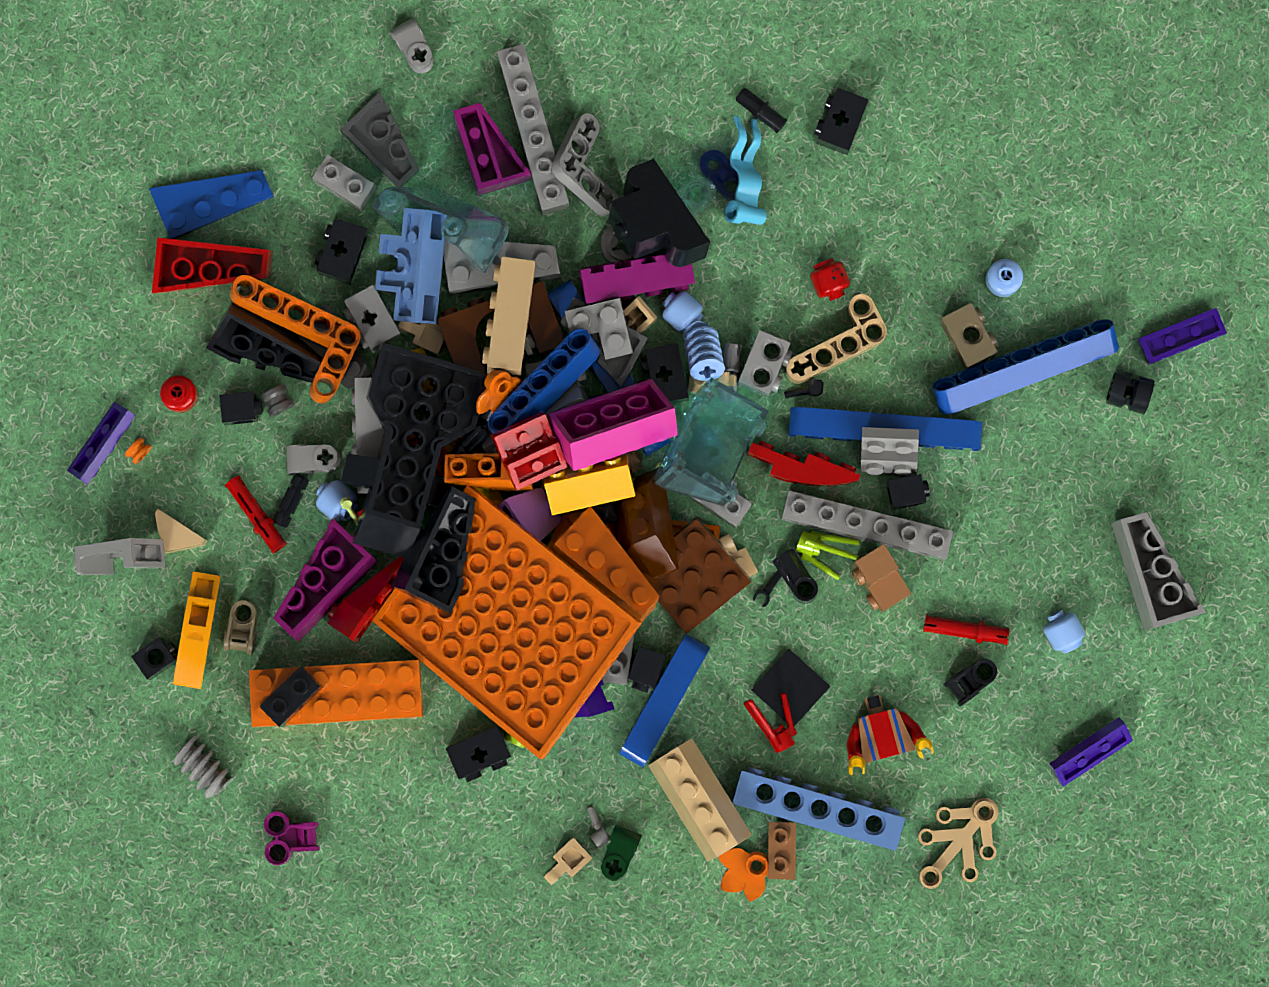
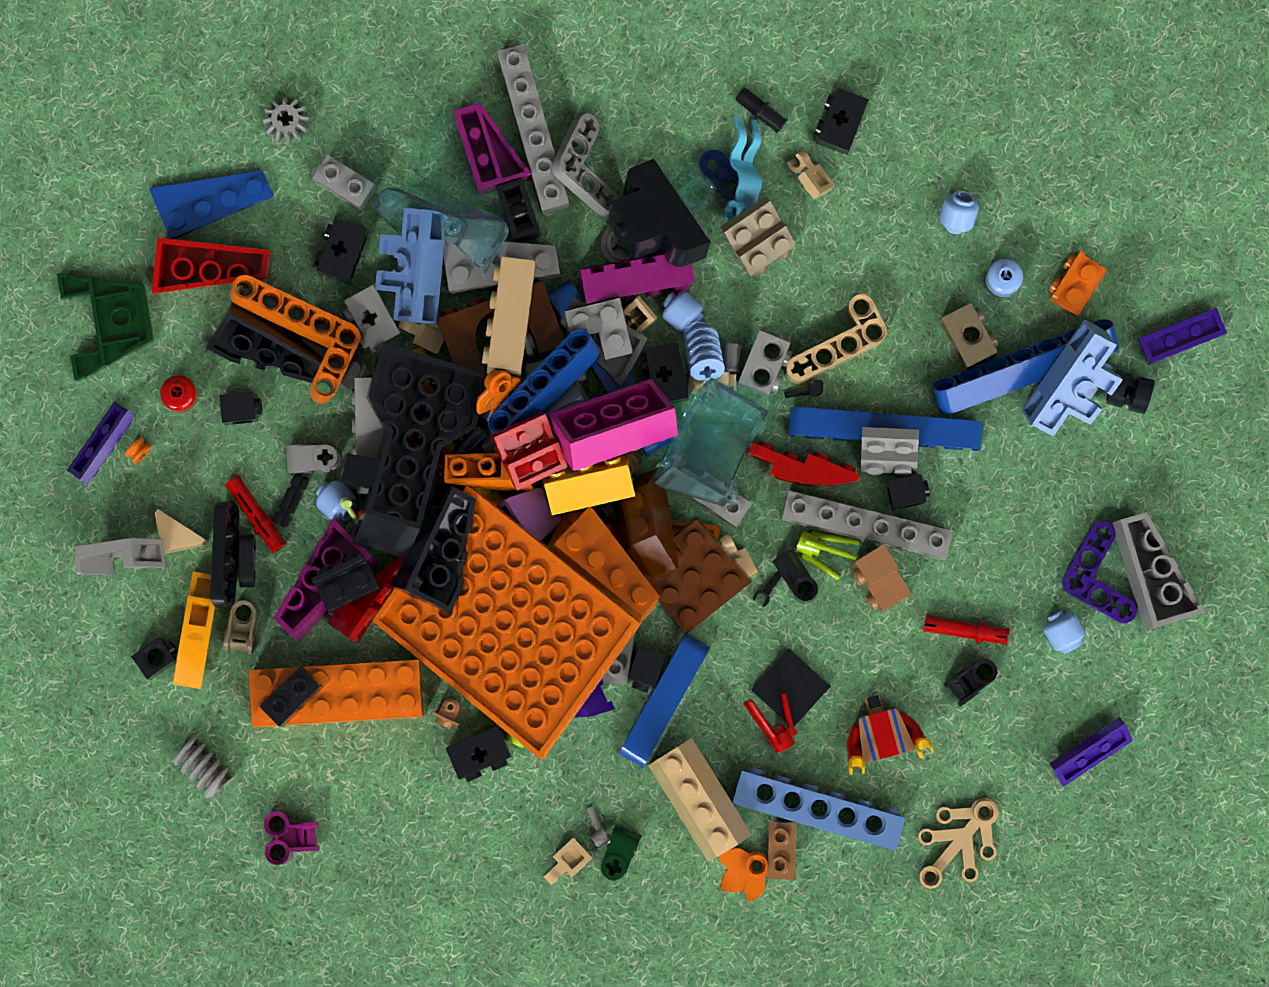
(119, 318): none -> dark green wing
(224, 554): none -> black beam
(247, 560): none -> black beam
(276, 126): none -> light grey gear
(277, 400): flat silver wheel -> none
(345, 582): none -> black bracket
(380, 140): dark grey wing -> none
(412, 42): light grey piece -> none
(448, 713): none -> medium nougat hinge
(518, 211): none -> black brick
(758, 237): none -> dark tan plate
(812, 177): none -> tan plate
(830, 279): red head -> none
(959, 212): none -> light blue head
(1074, 381): none -> medium blue piece
(1077, 284): none -> orange bracket
(1089, 584): none -> dark purple beam

